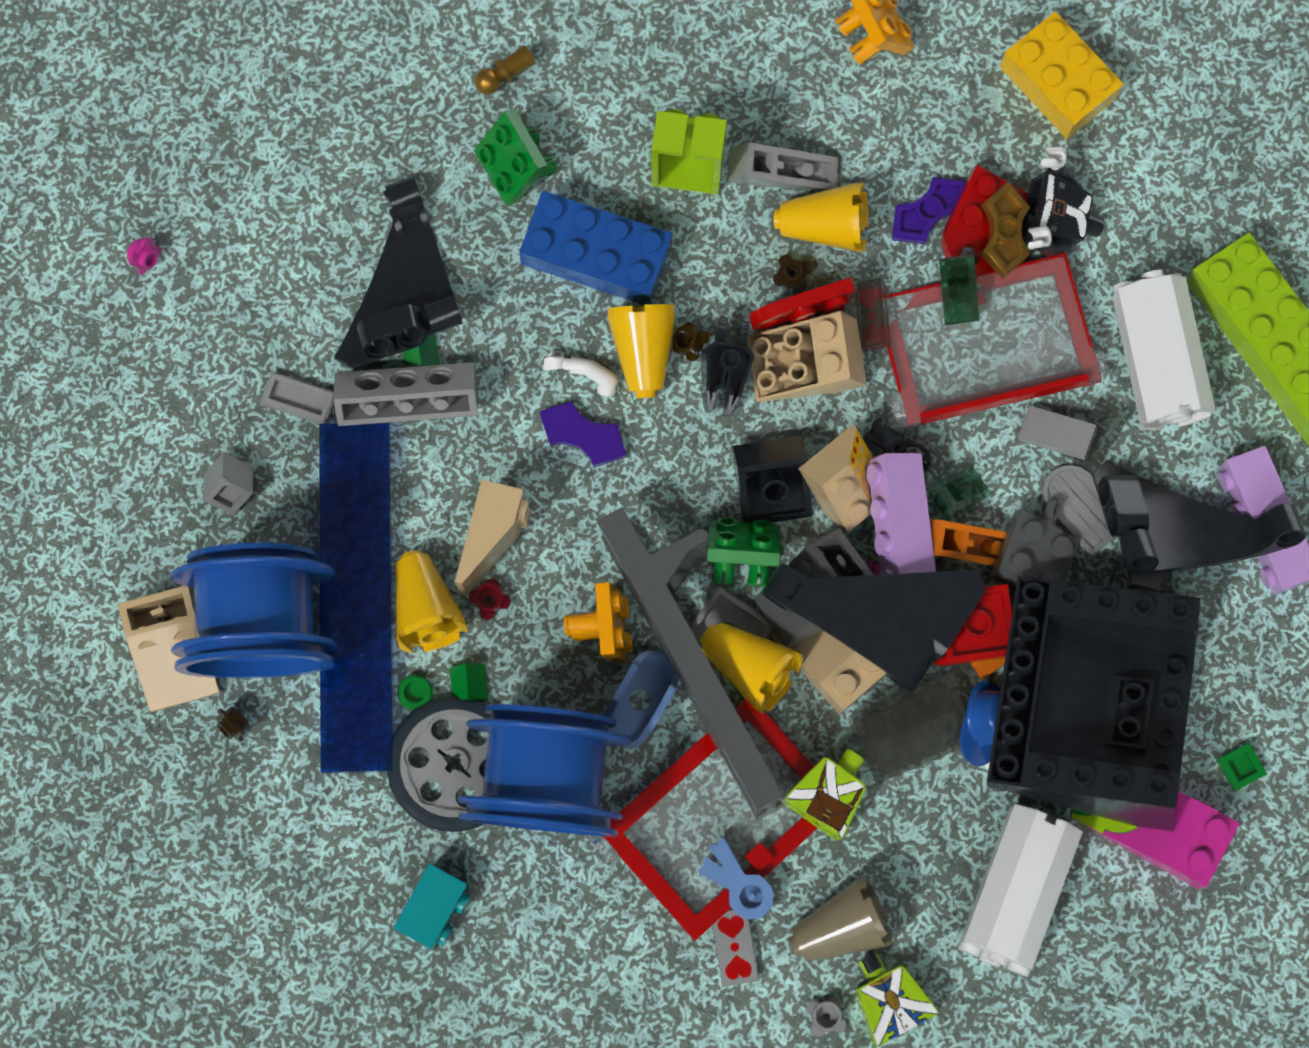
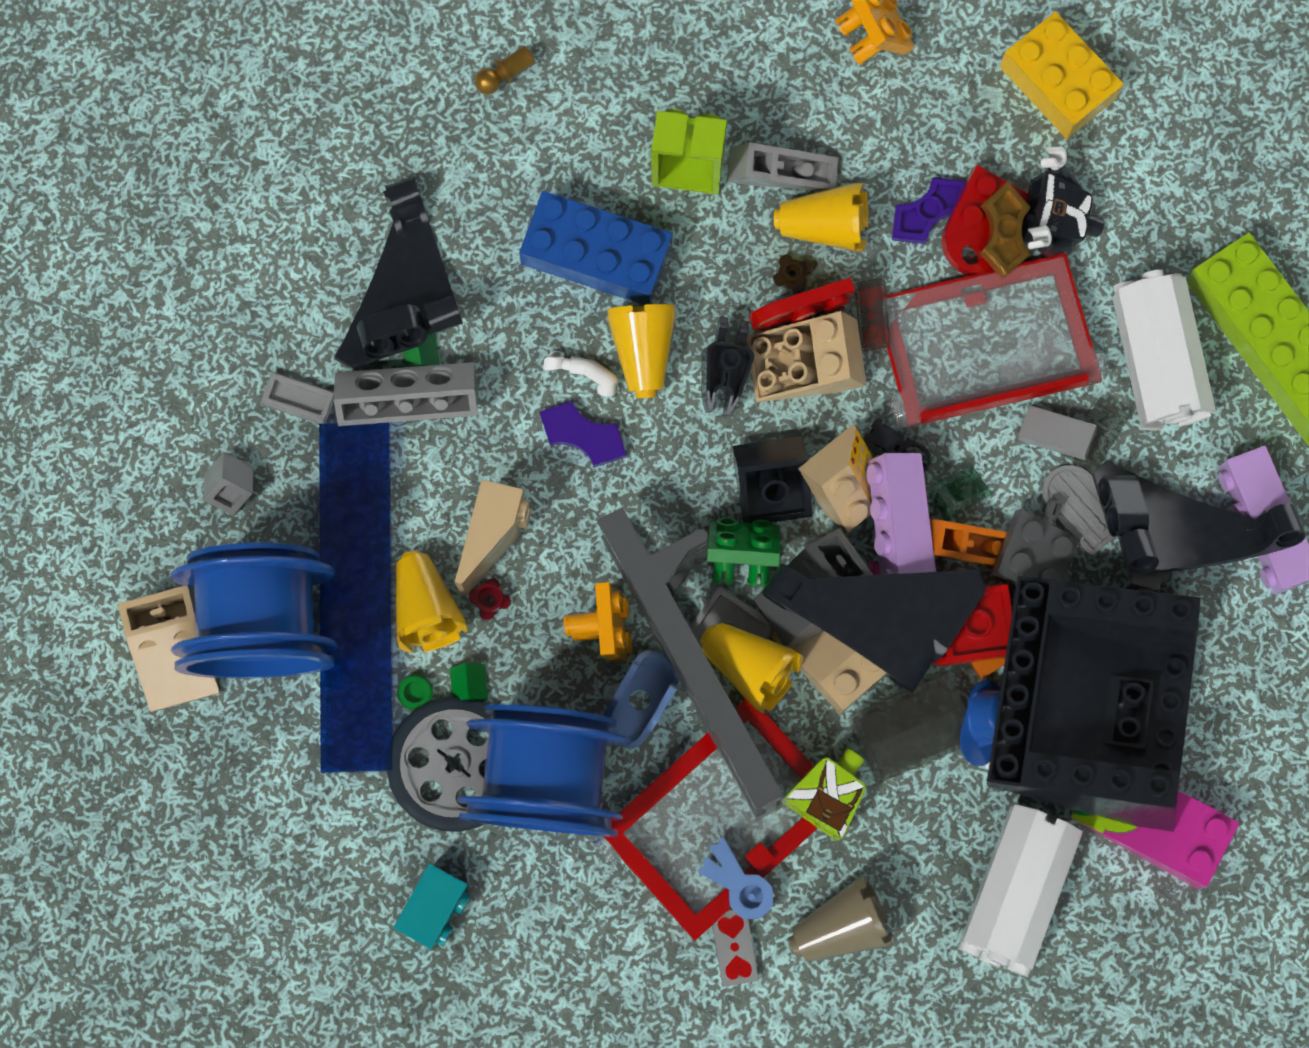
(143, 254): dark pink plate -> none
(232, 723): dark brown plate -> none
(512, 157): green plate -> none
(684, 335): dark brown plate -> none
(835, 1022): light grey plate -> none
(891, 1000): torso -> none
(958, 289): clear green slope -> none
(1241, 767): green tile -> none

